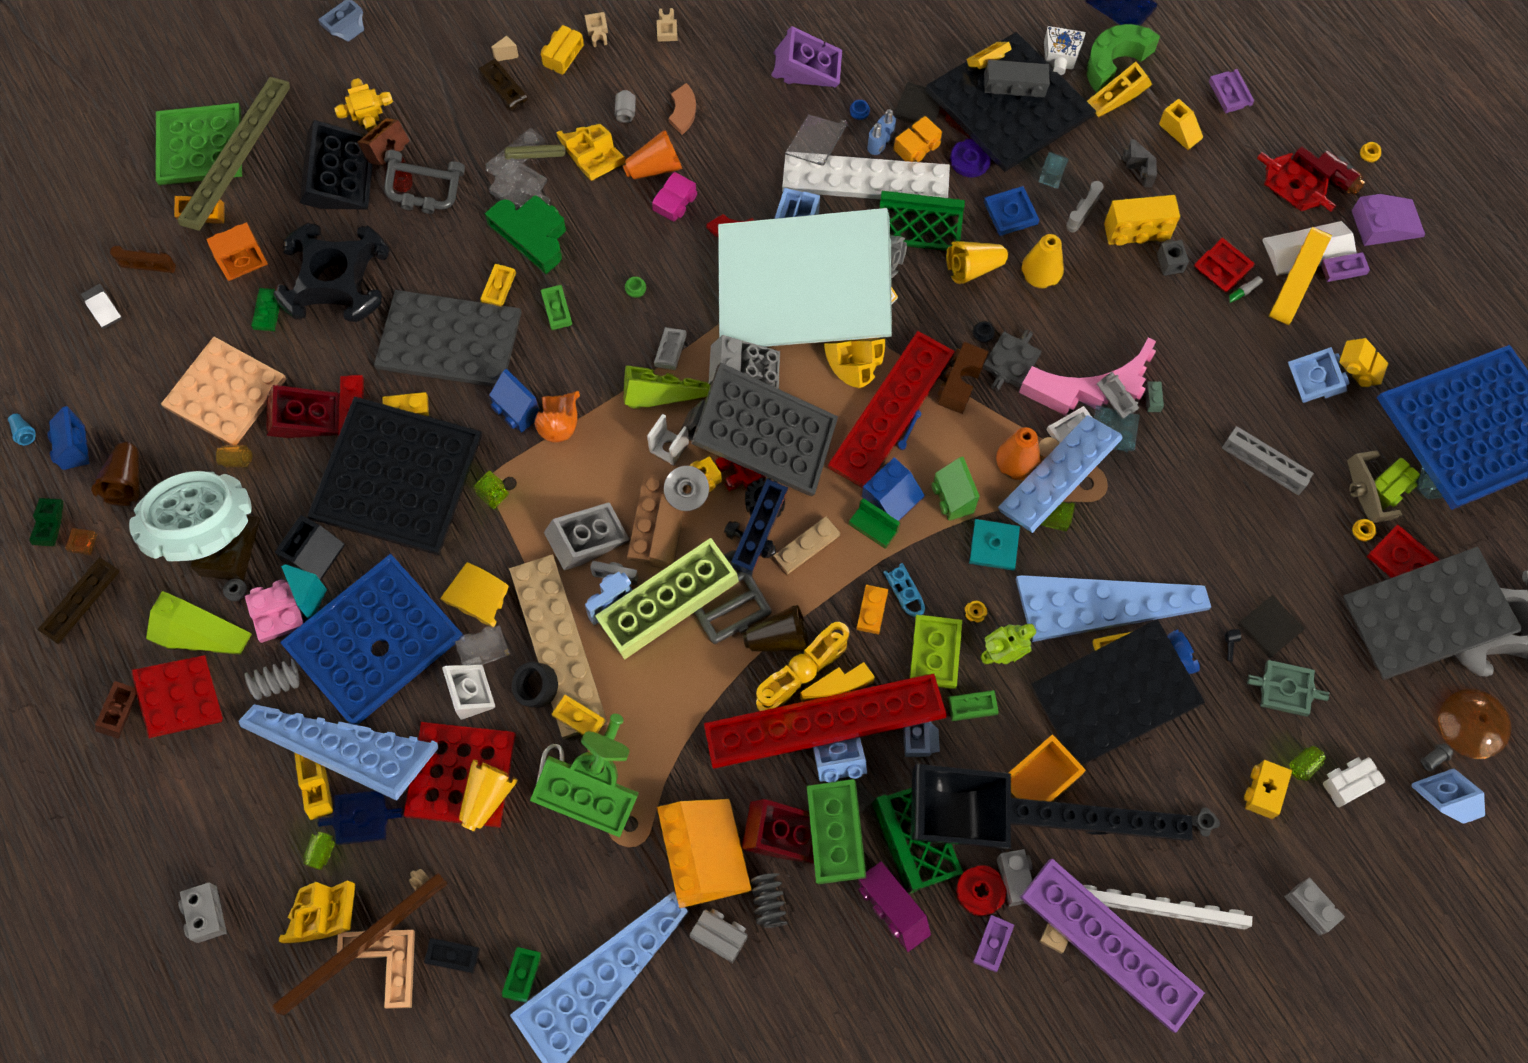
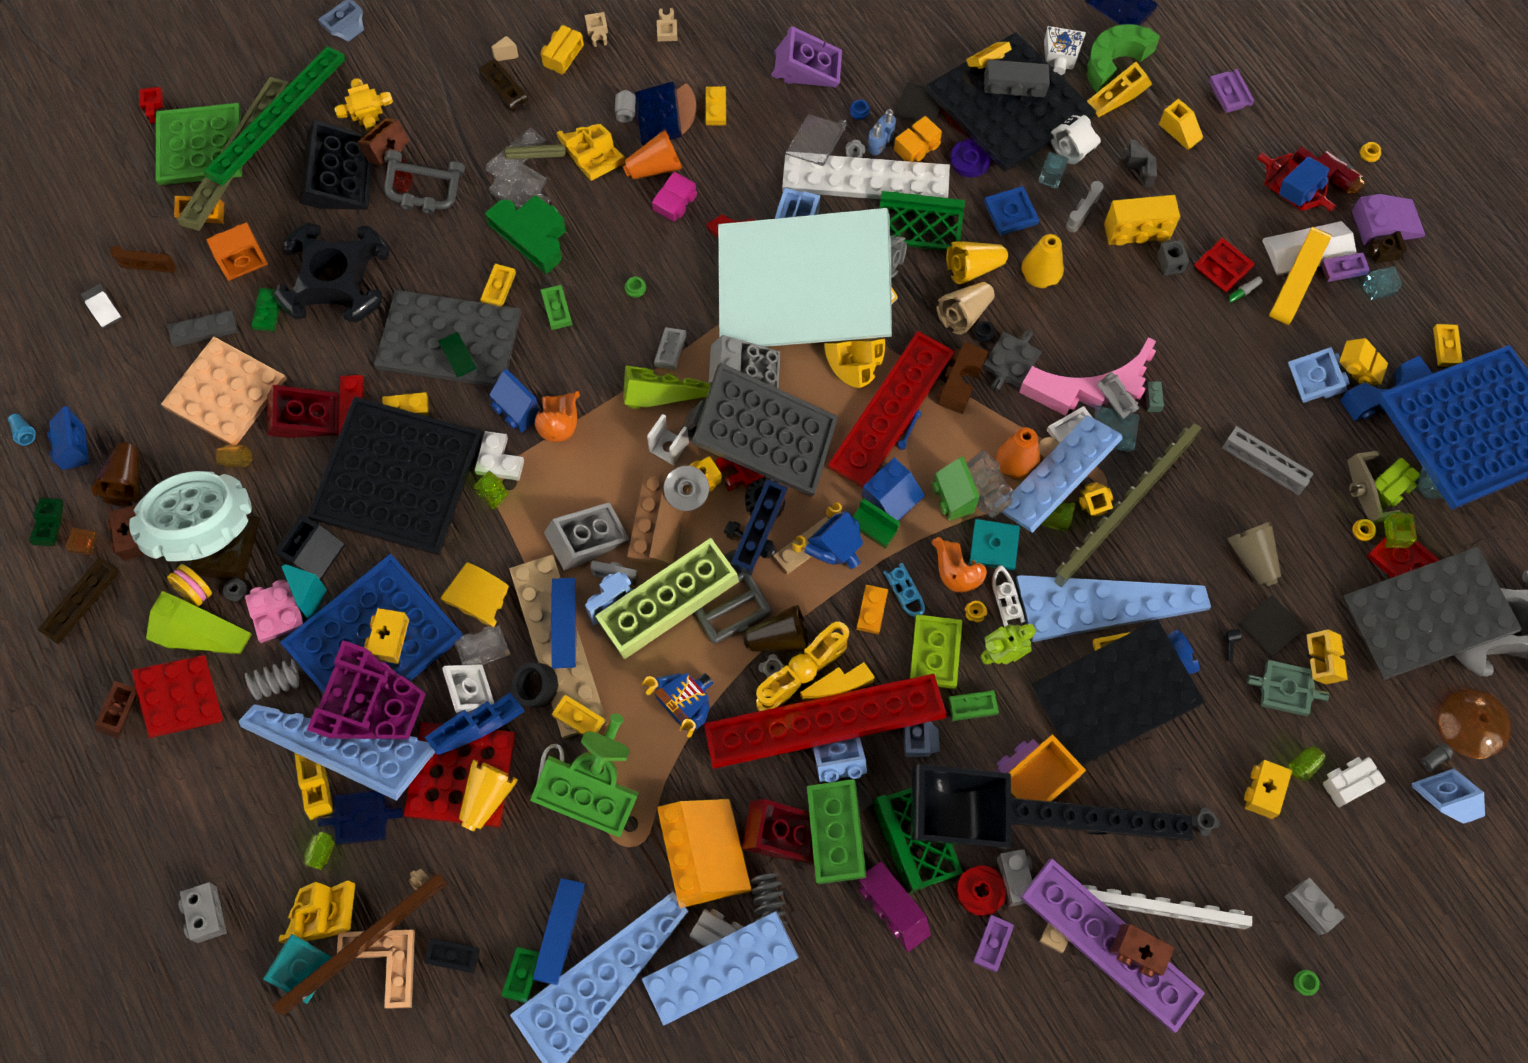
(123, 542): none -> copper brick
(150, 101): none -> red plate
(189, 585): none -> yellow head
(203, 328): none -> dark grey plate
(274, 116): none -> green plate
(294, 964): none -> teal plate
(365, 699): none -> magenta wedge
(390, 647): none -> yellow brick
(457, 354): none -> dark green slope
(472, 726): none -> blue slope
(493, 458): none -> white plate
(559, 931): none -> blue slope
(563, 623): none -> blue slope
(658, 112): none -> clear blue plate
(682, 698): none -> torso
(716, 105): none -> yellow plate
(720, 968): none -> light blue plate
(772, 661): none -> light grey plate
(835, 540): none -> blue torso
(855, 144): none -> light grey plate
(953, 570): none -> orange piece
(964, 306): none -> tan cone
(990, 484): none -> clear brick
(1006, 591): none -> white piece
(1006, 764): none -> medium lavender plate
(1075, 138): none -> white brick
(1102, 502): none -> yellow brick
(1121, 509): none -> olive plate
(1156, 952): none -> copper brick
(1258, 553): none -> dark tan cone
(1304, 181): none -> blue brick
(1306, 982): none -> bright green plate
(1328, 647): none -> yellow piece
(1362, 399): none -> blue arch
(1382, 283): none -> clear light blue brick
(1387, 247): none -> dark brown brick
(1406, 529): none -> clear neon green brick
(1447, 345): none -> yellow plate

